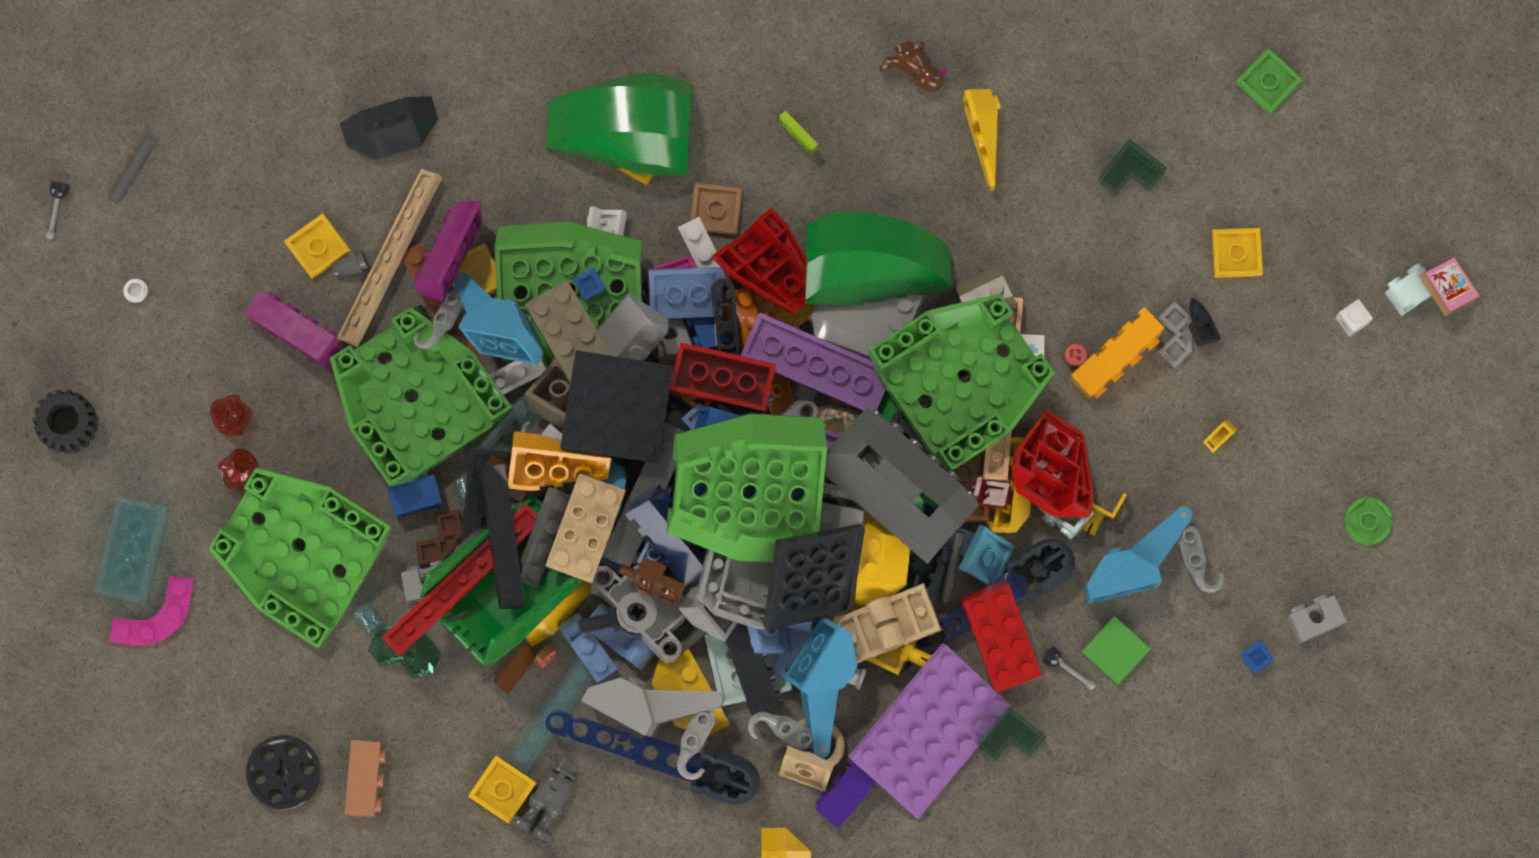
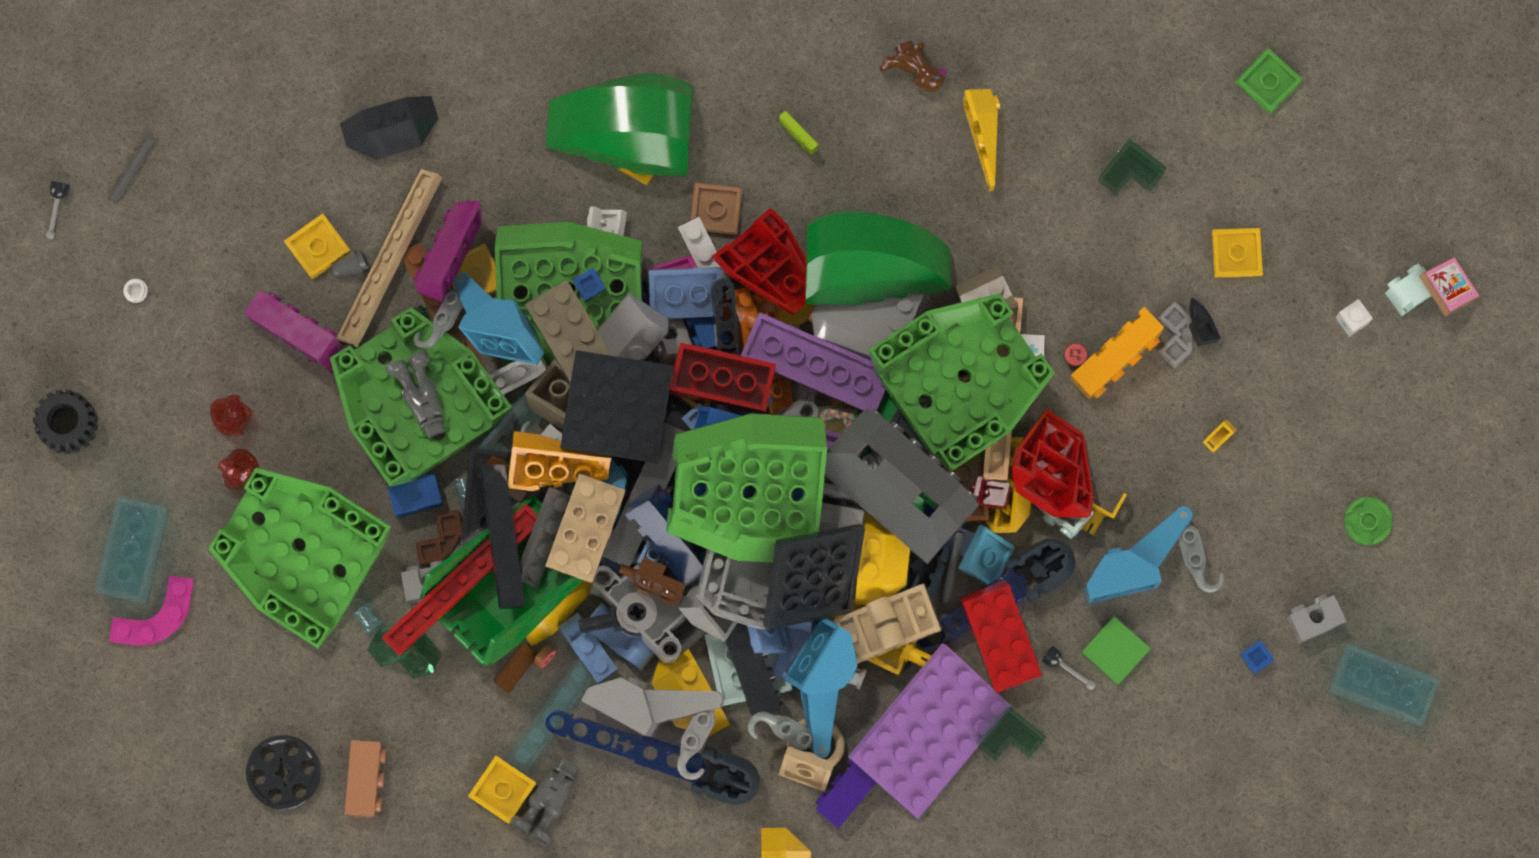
(421, 400): none -> dark grey piece
(1383, 685): none -> clear light blue brick

